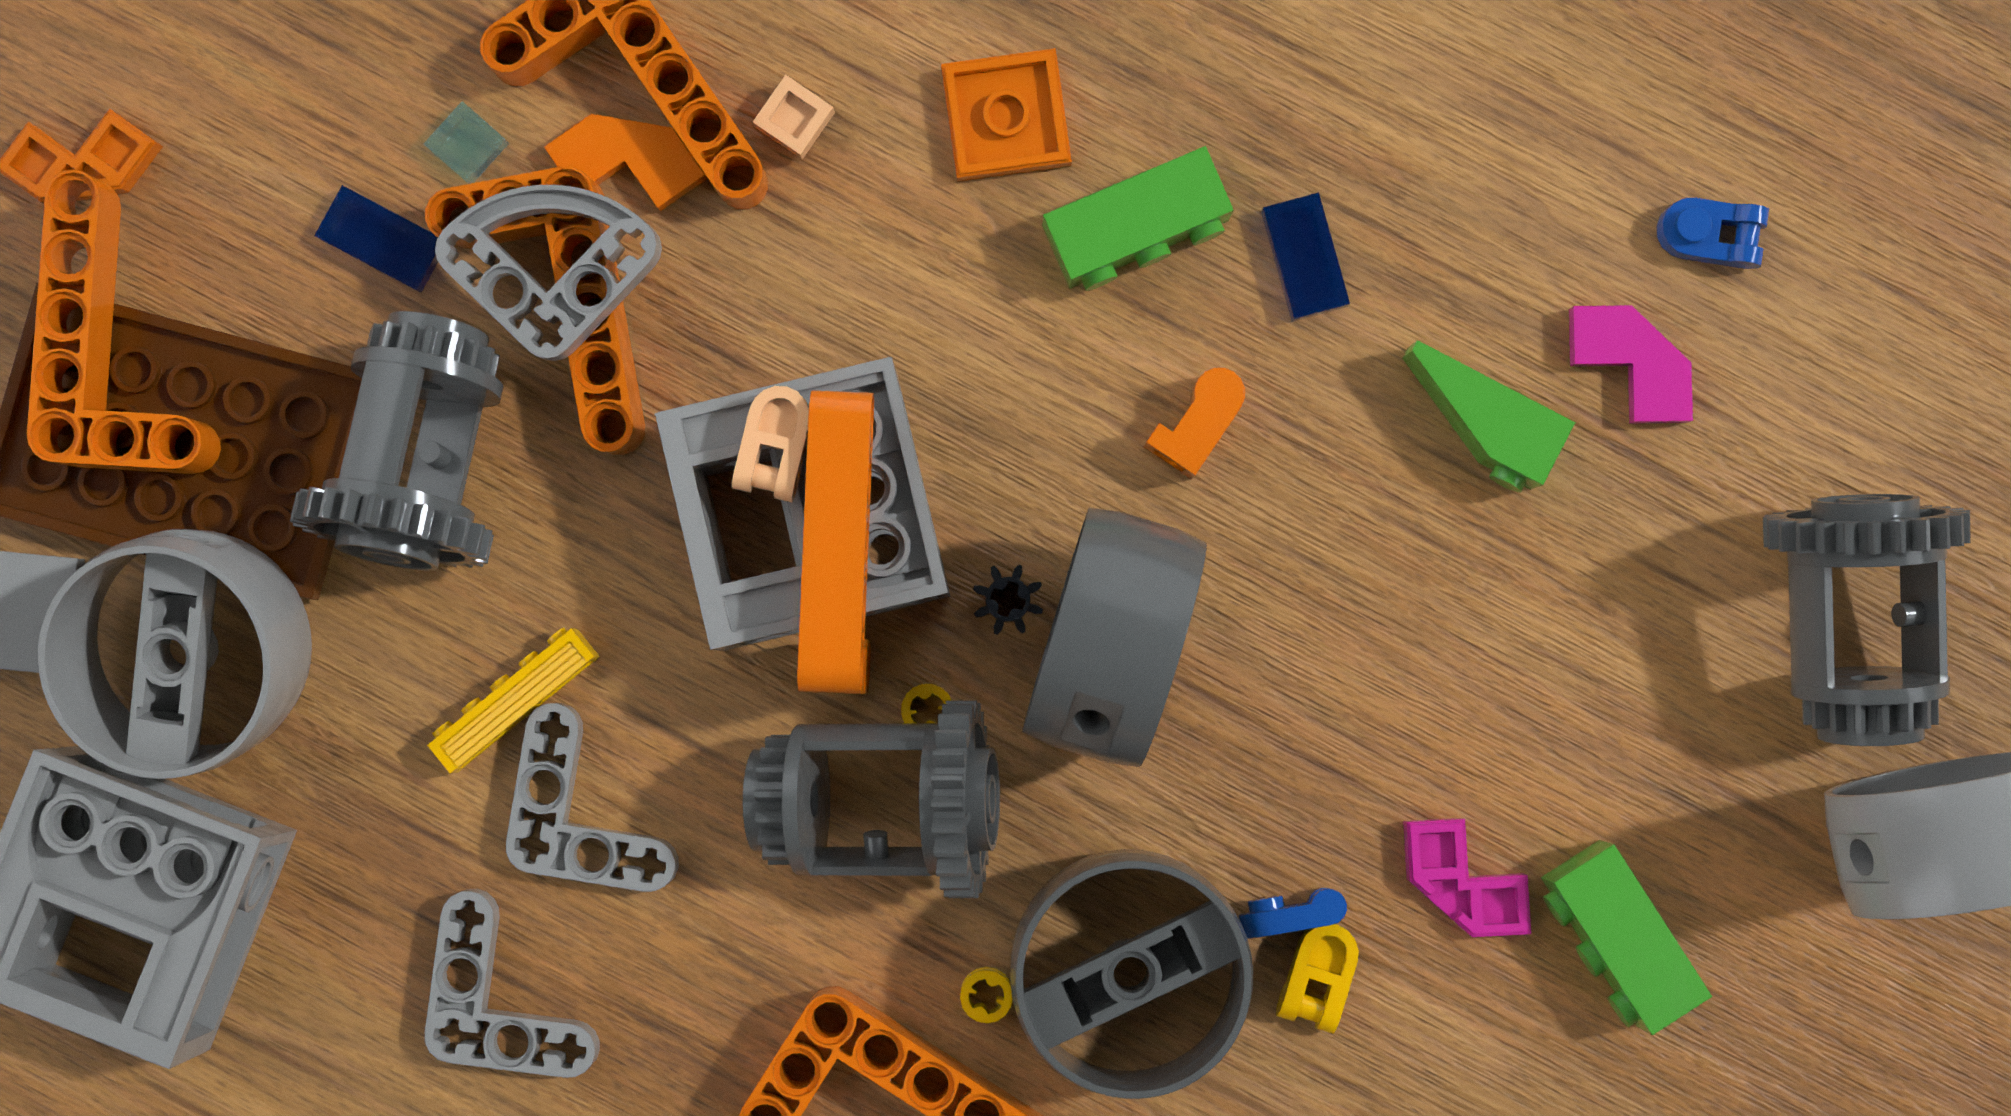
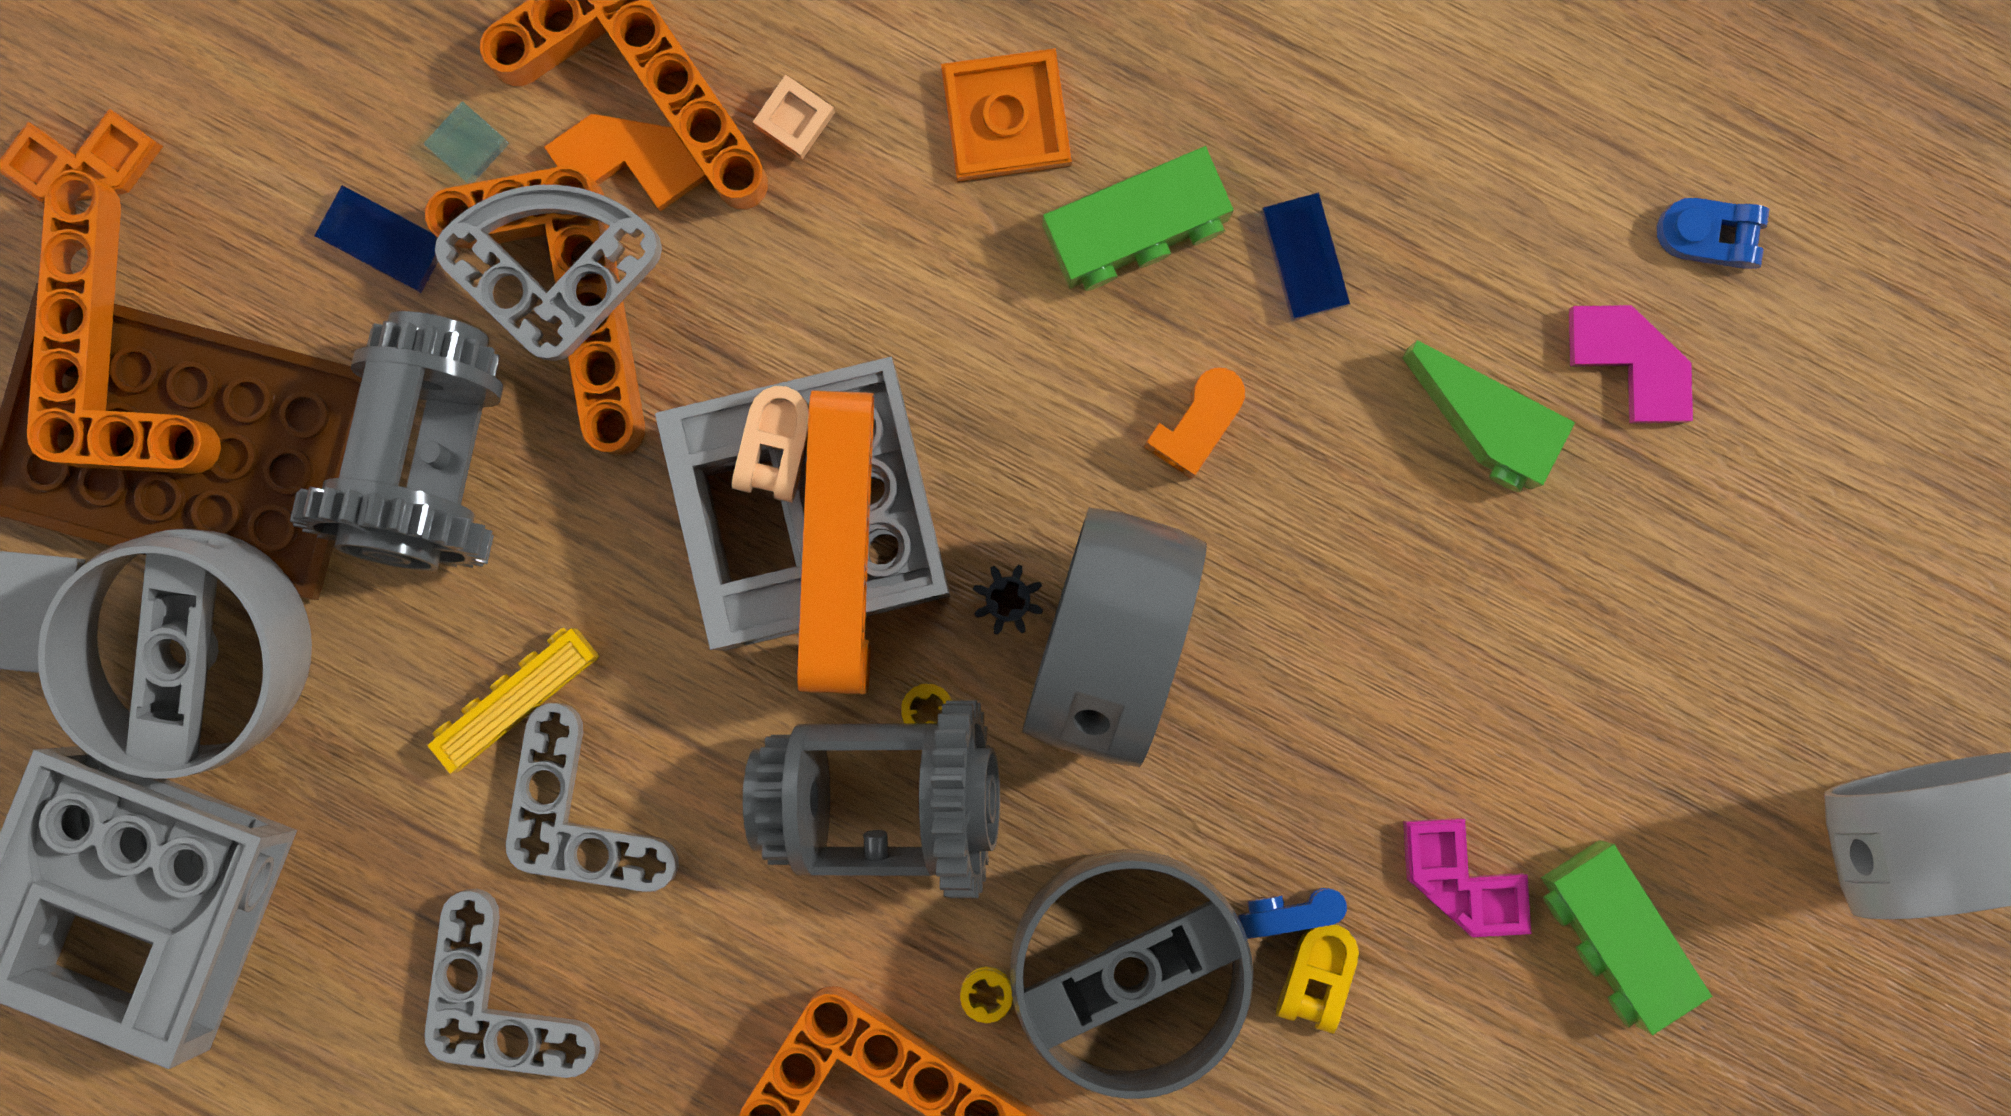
(1869, 531): dark grey piece -> none

